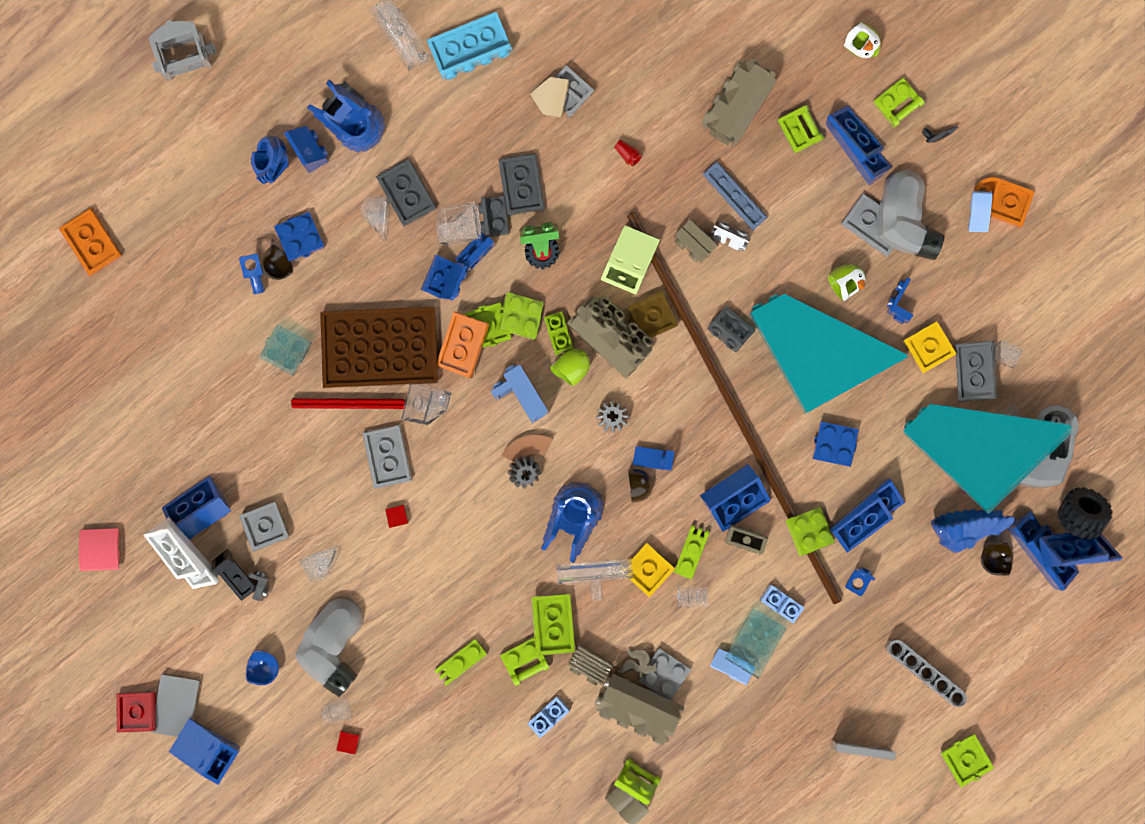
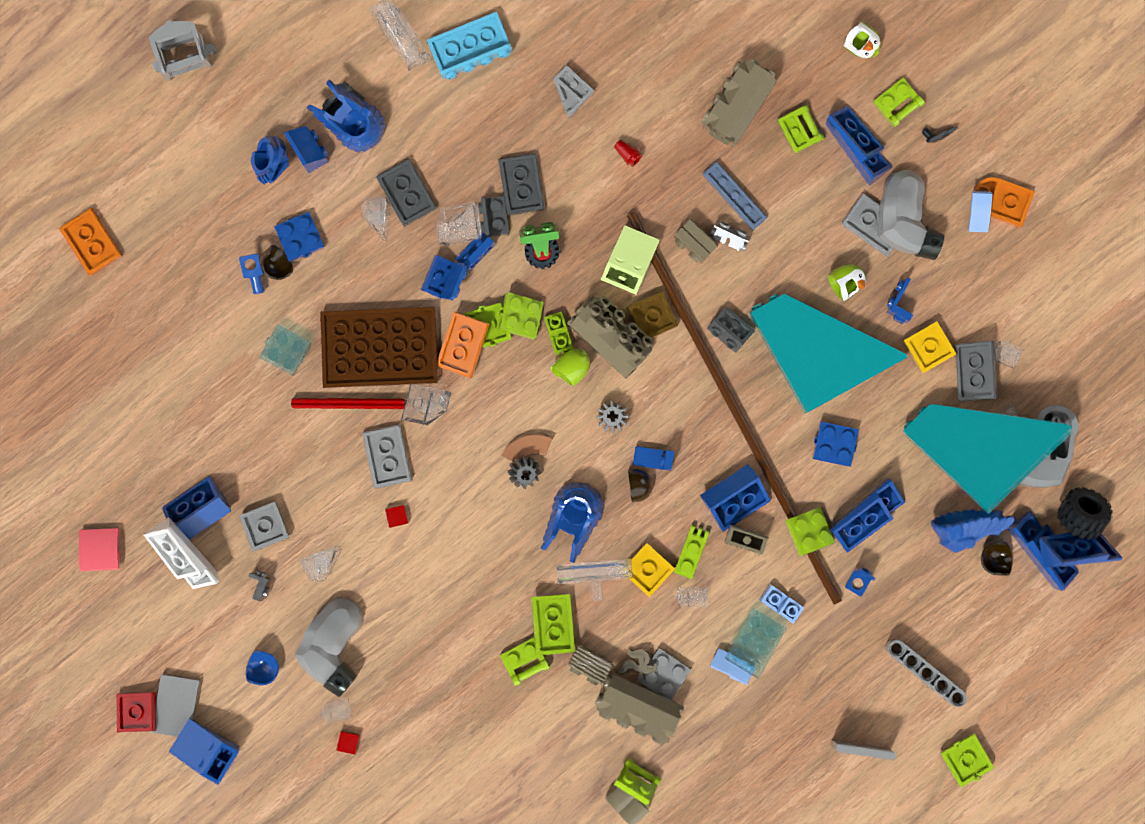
(232, 575): black bracket -> none
(461, 661): lime hinge -> none
(524, 391): medium blue brick -> none
(549, 716): light blue slope -> none
(551, 96): tan slope -> none

